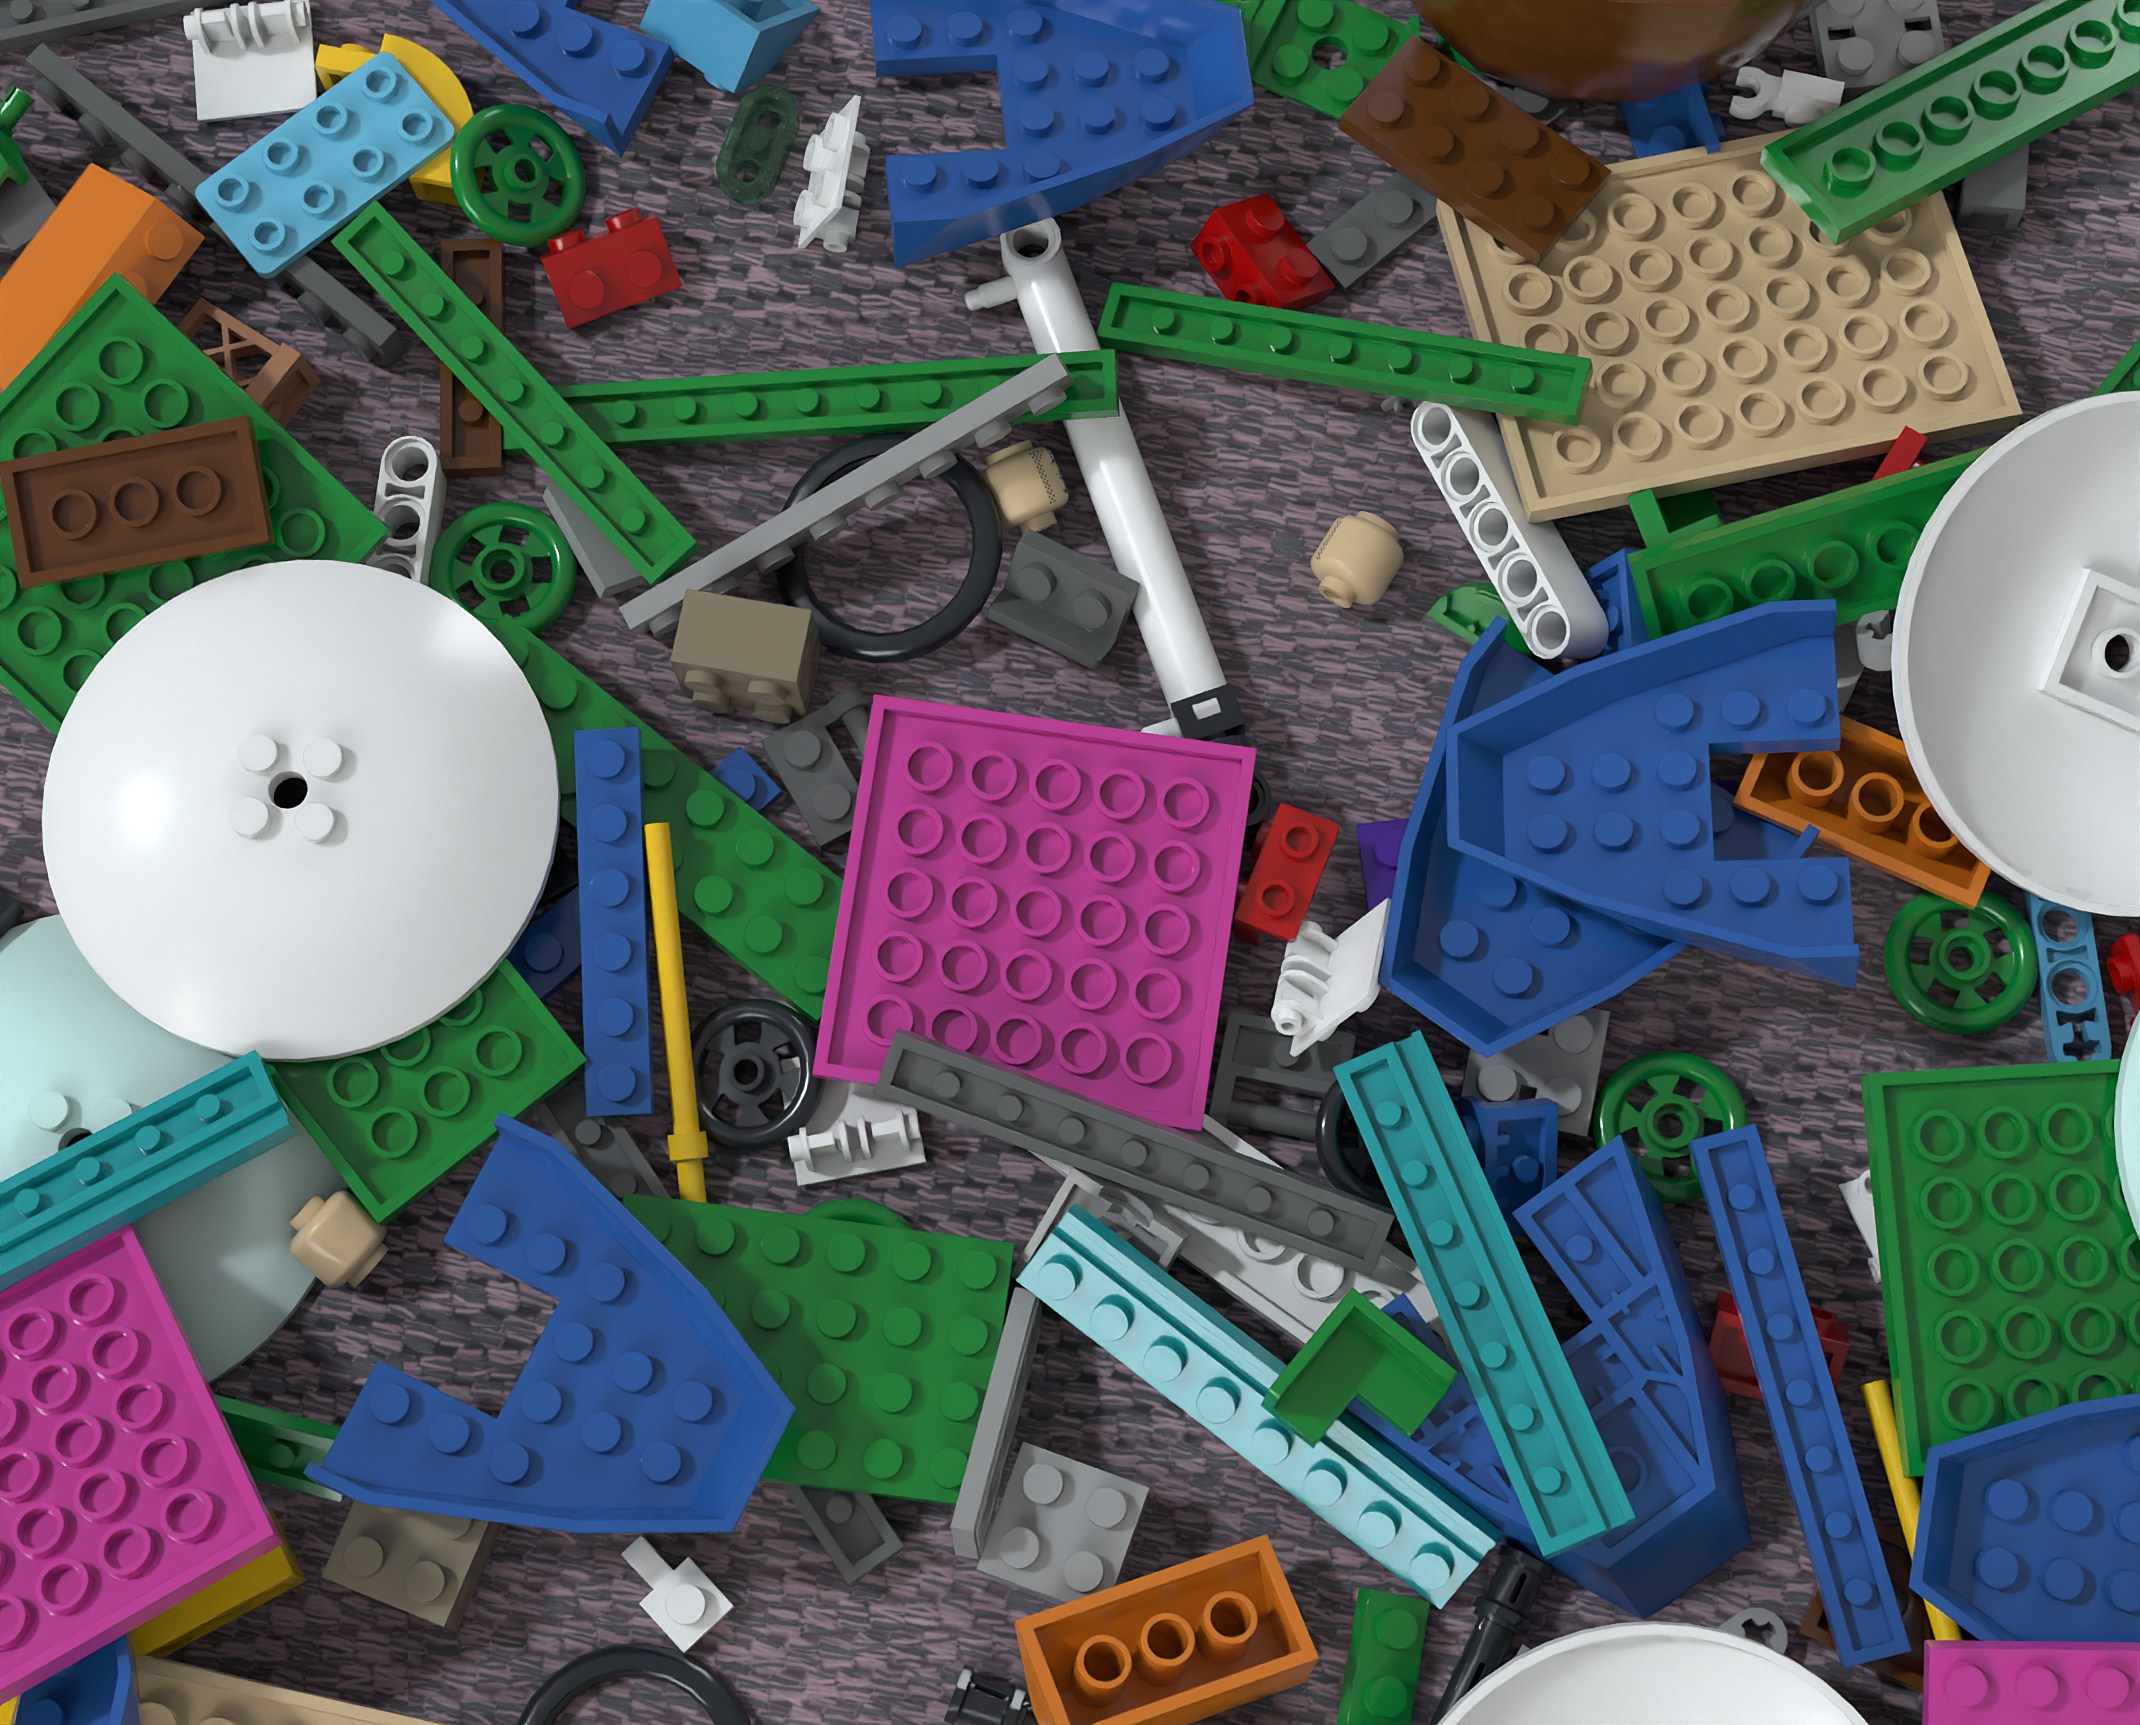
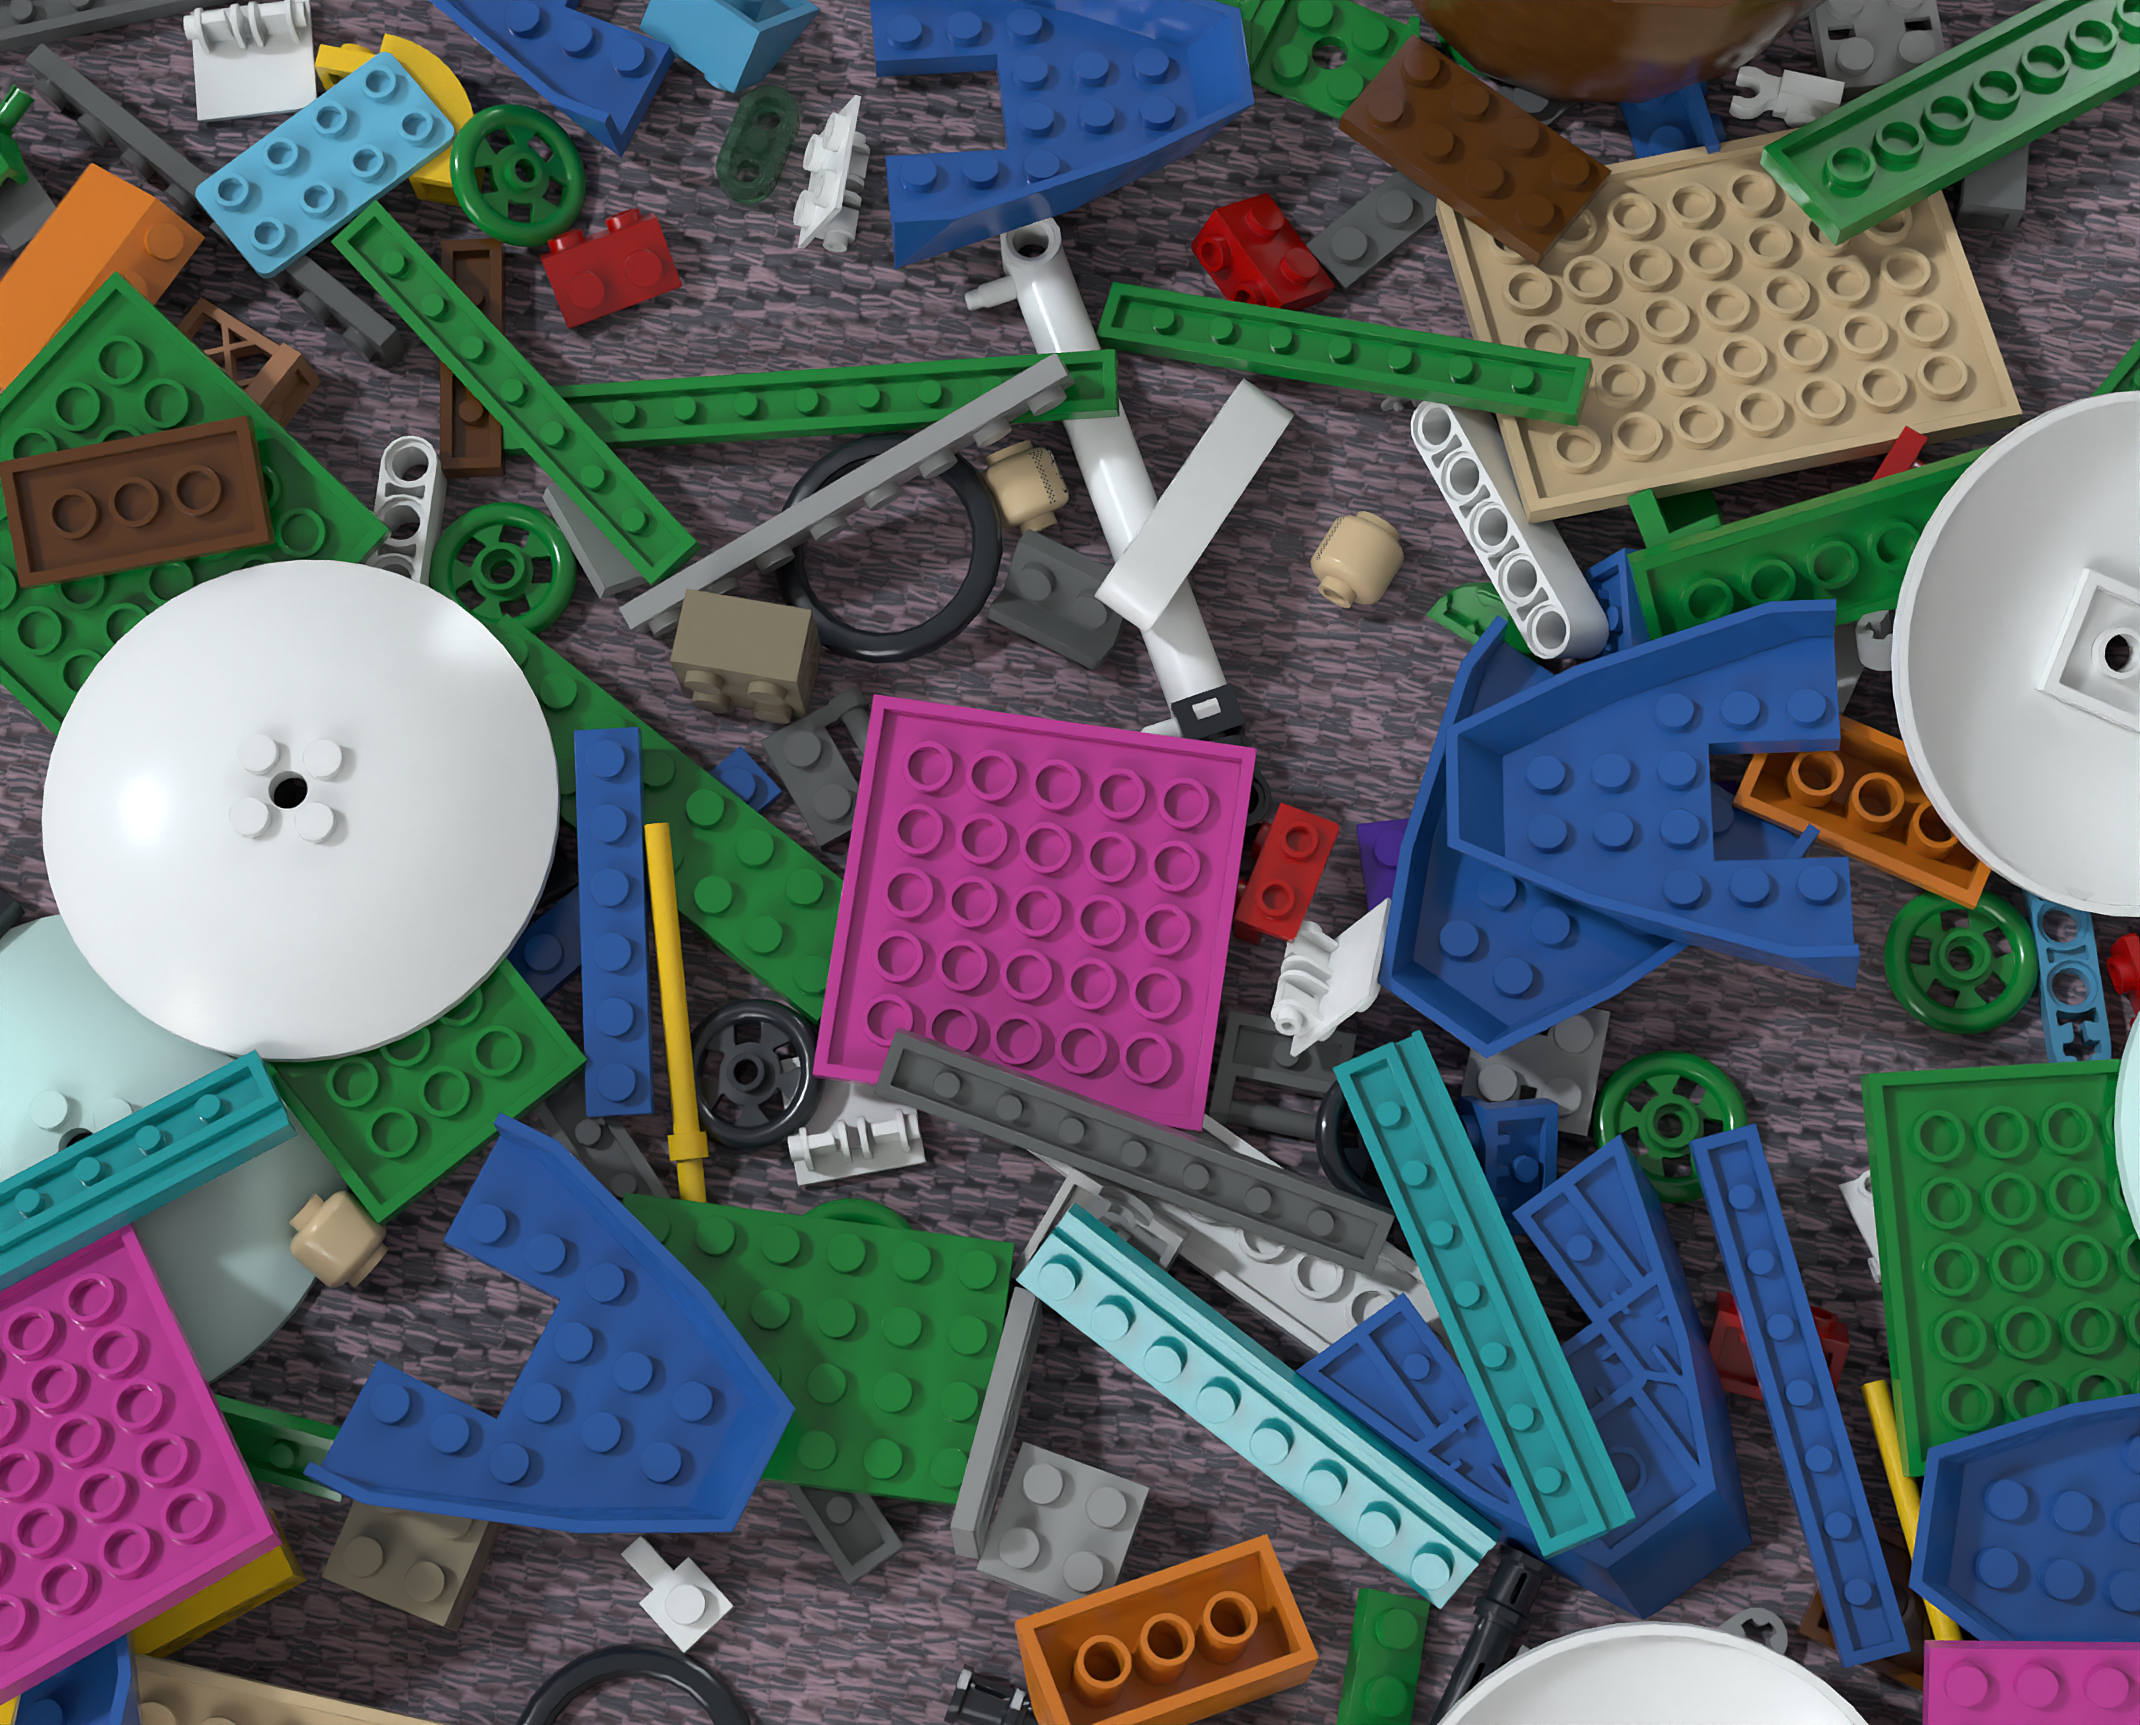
(1194, 506): none -> white beam
(1360, 1357): green panel -> none

